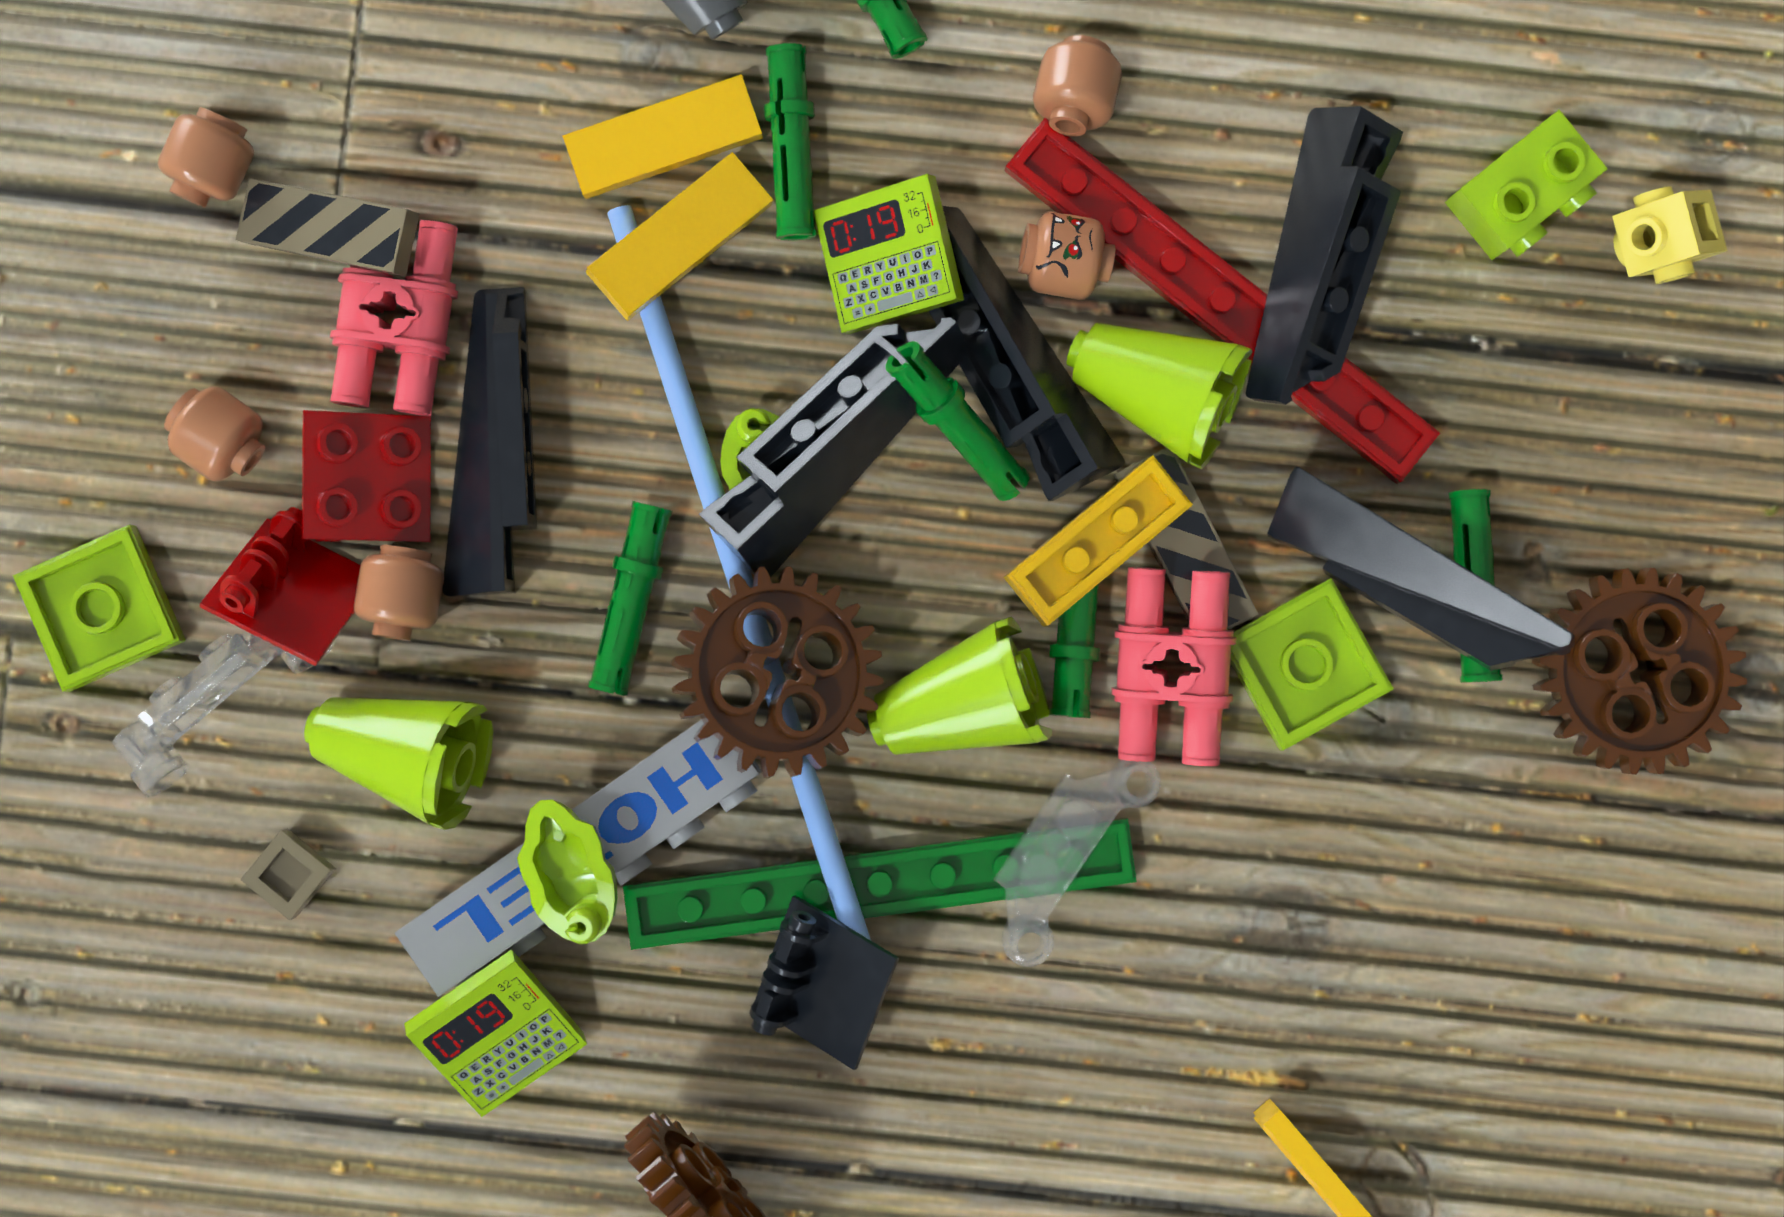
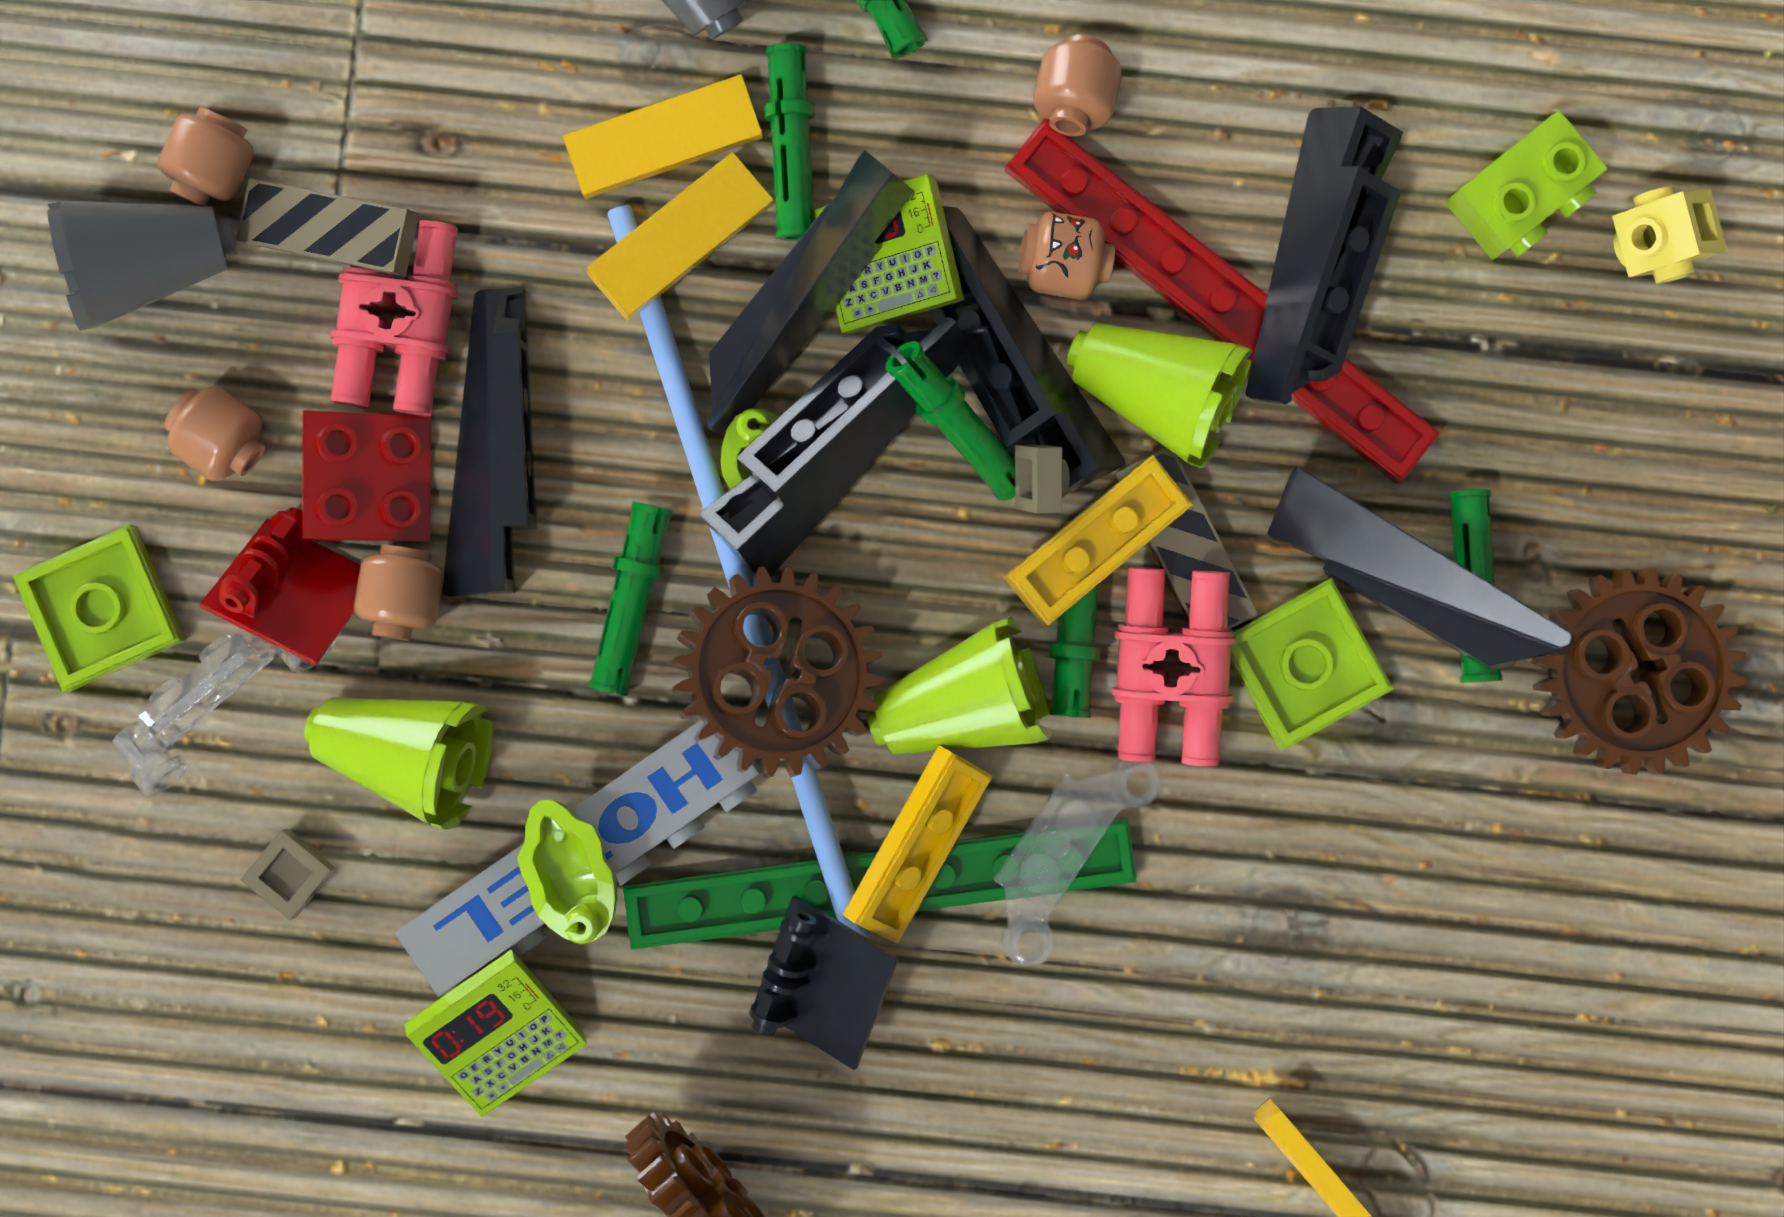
(134, 253): none -> dark grey cone
(803, 289): none -> black wedge
(917, 845): none -> yellow tile
(1040, 478): none -> dark tan plate

